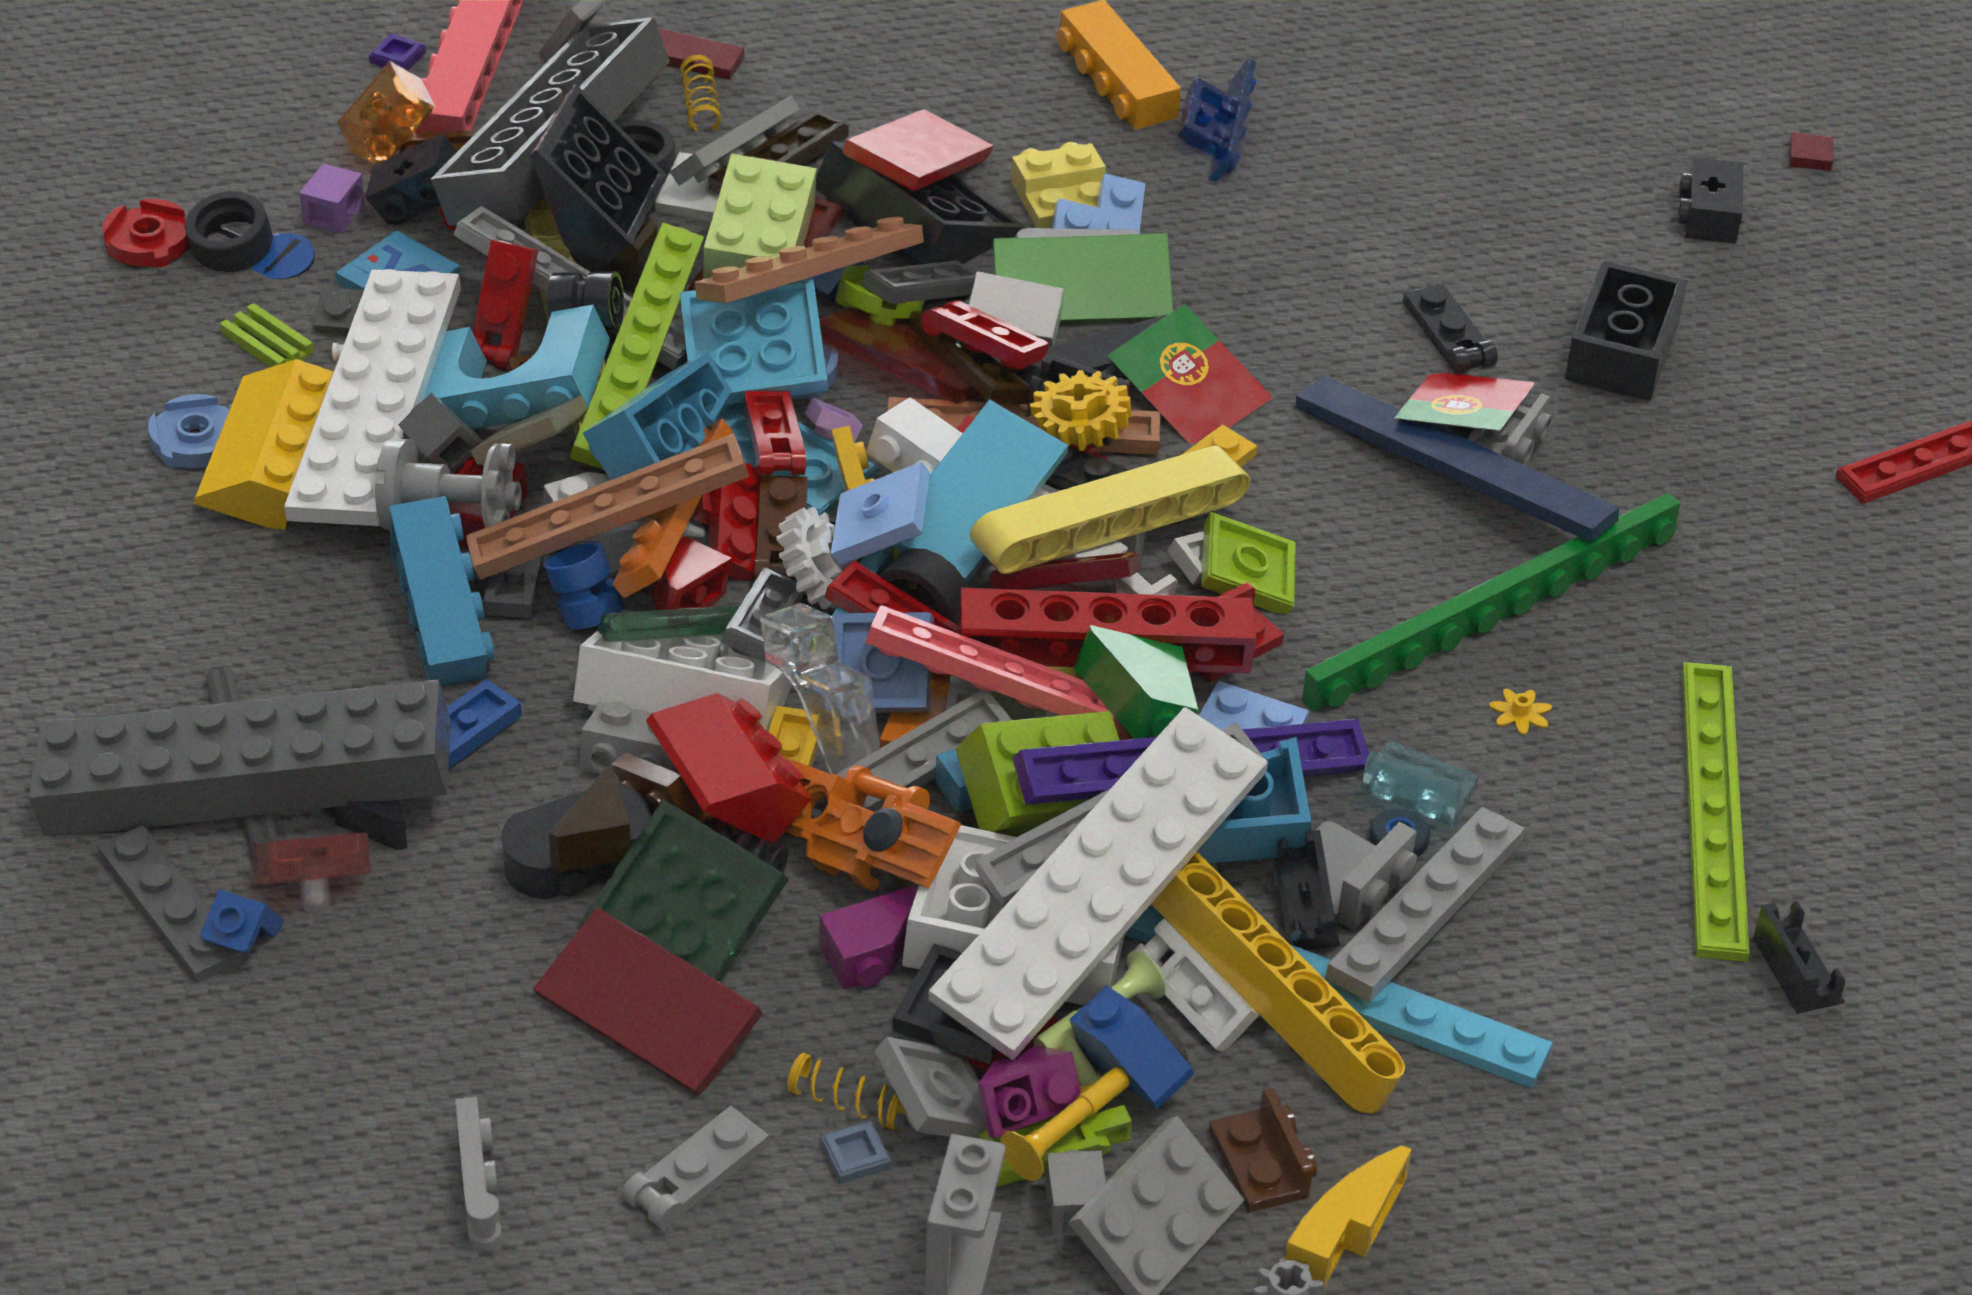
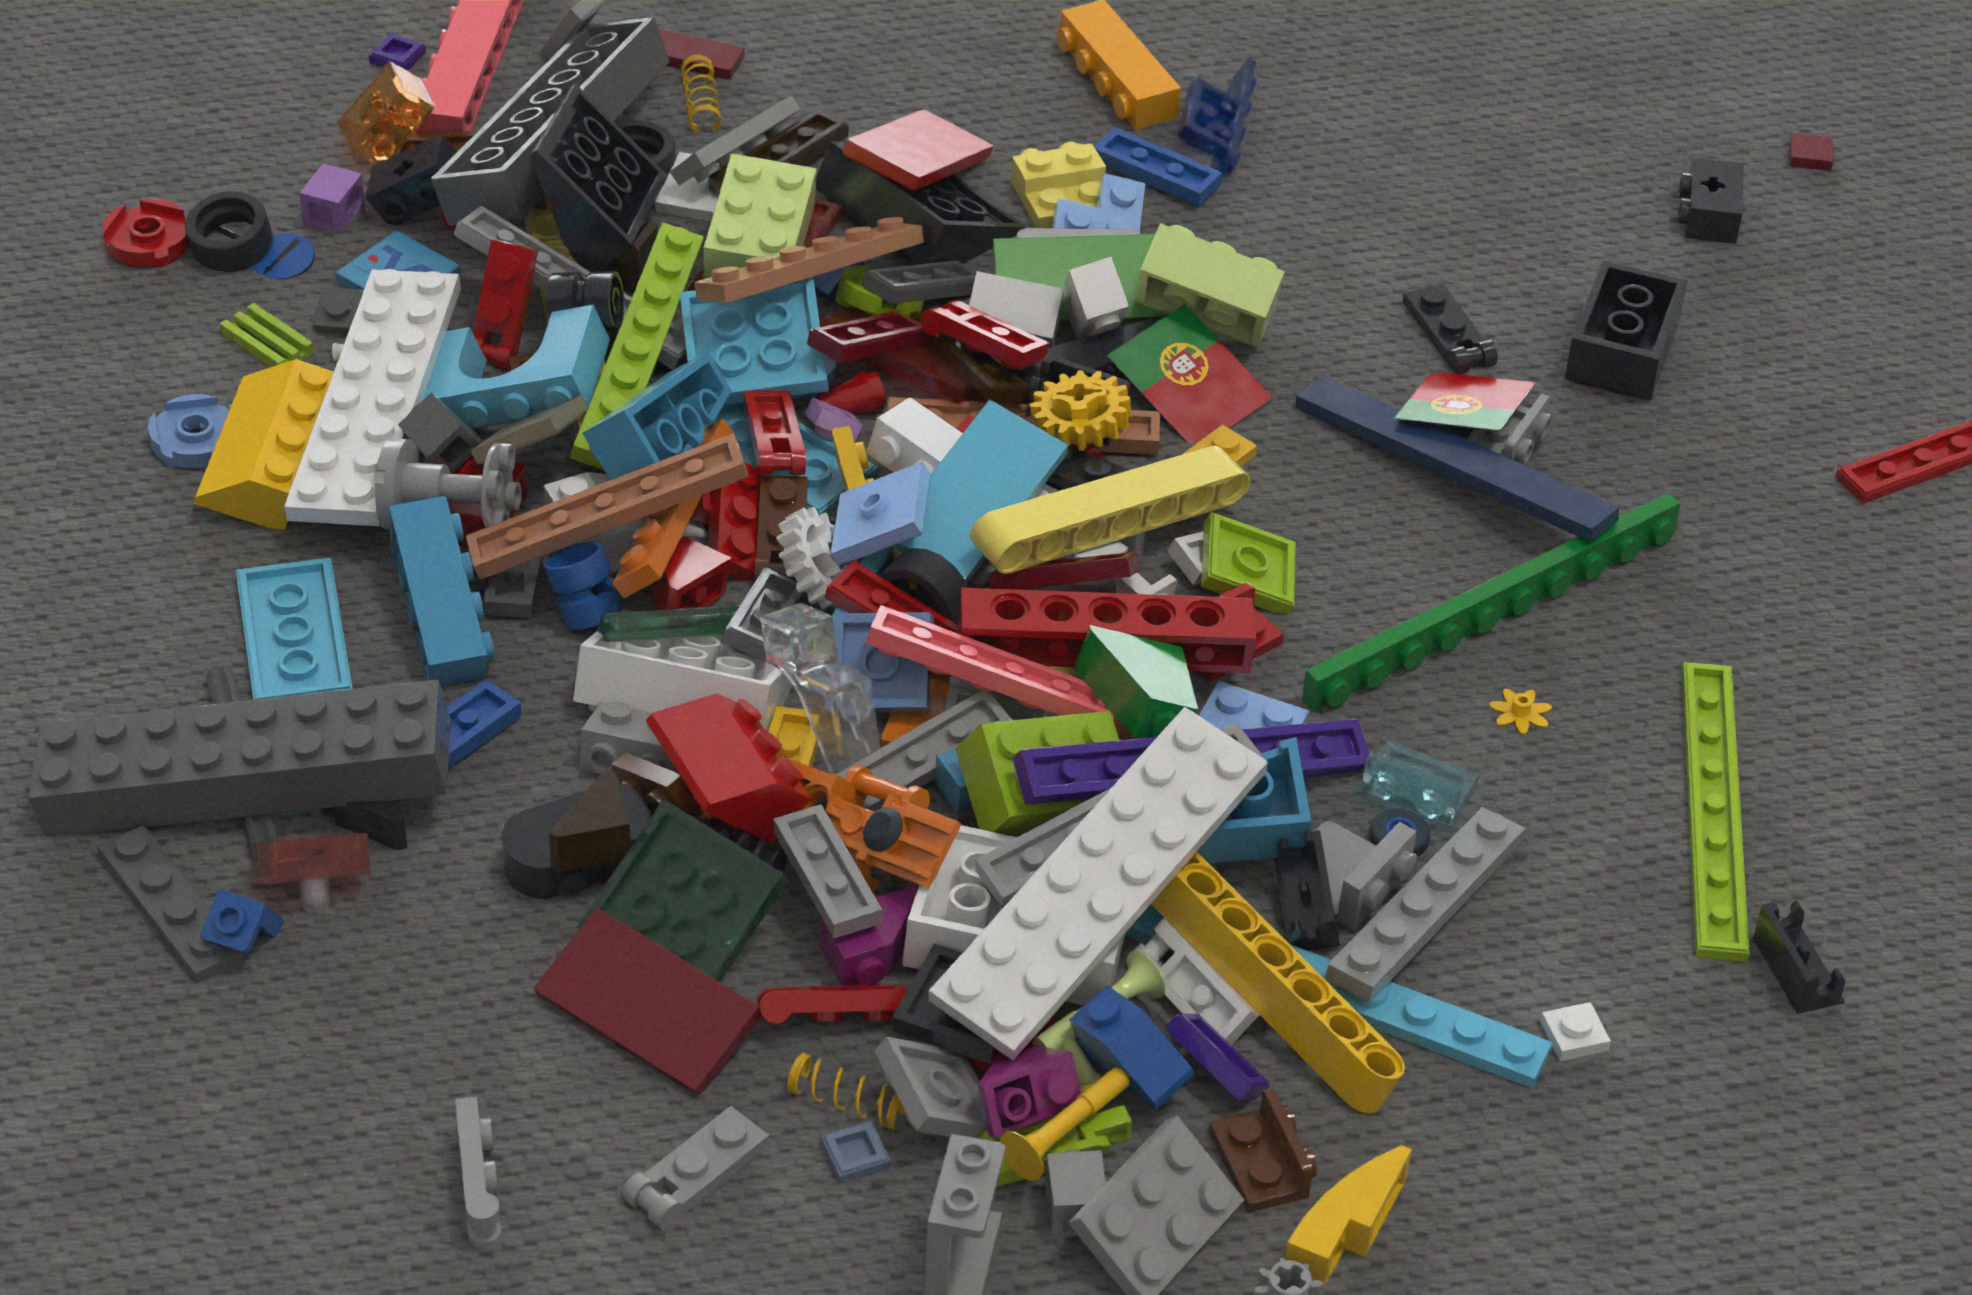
(293, 629): none -> medium azure tile
(827, 871): none -> light grey plate
(829, 1002): none -> red plate
(857, 394): none -> red cone
(867, 336): none -> dark red tile
(1094, 298): none -> white brick
(1158, 167): none -> blue plate
(1216, 283): none -> yellowish green brick
(1217, 1056): none -> dark purple tile
(1575, 1031): none -> white plate

